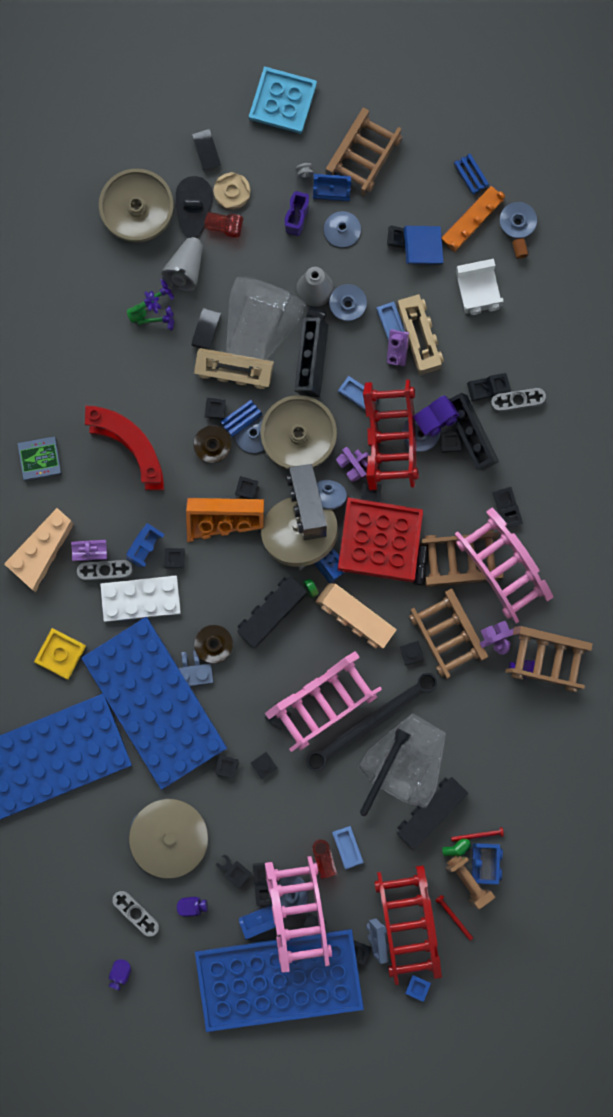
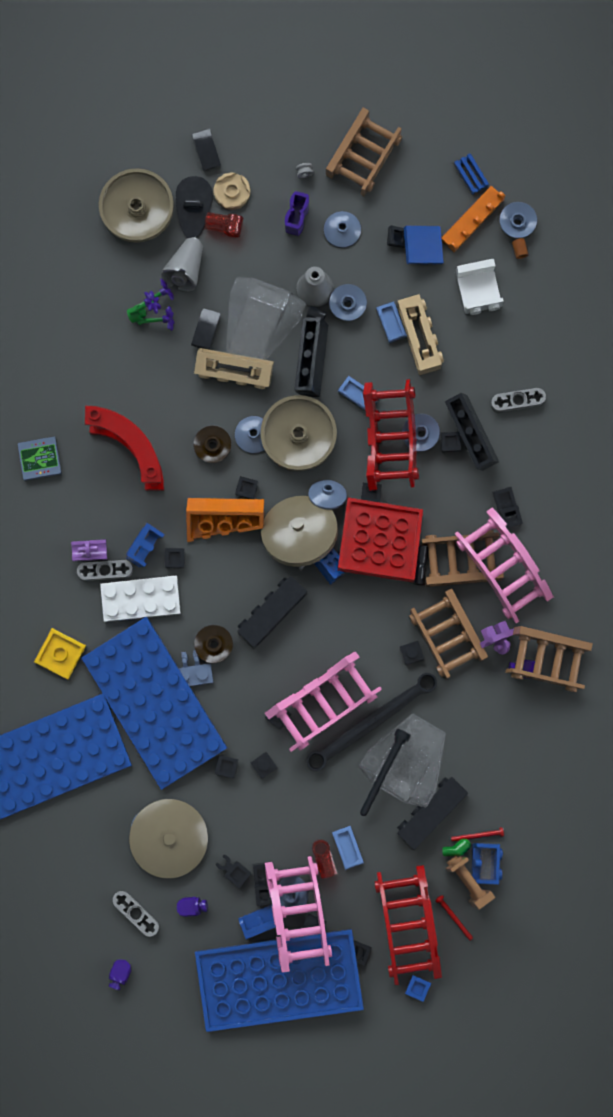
(40, 549): light nougat wedge -> none
(215, 408): black plate -> none
(239, 416): blue tile -> none
(282, 100): medium azure plate -> none
(307, 502): brick -> none
(310, 588): green tile -> none
(332, 187): blue hinge -> none
(355, 615): light nougat wedge -> none
(357, 471): medium lavender hips -> none
(377, 940): sand blue hinge -> none
(397, 347): medium lavender hips -> none
(436, 416): dark purple brick -> none
(488, 387): black slope -> none

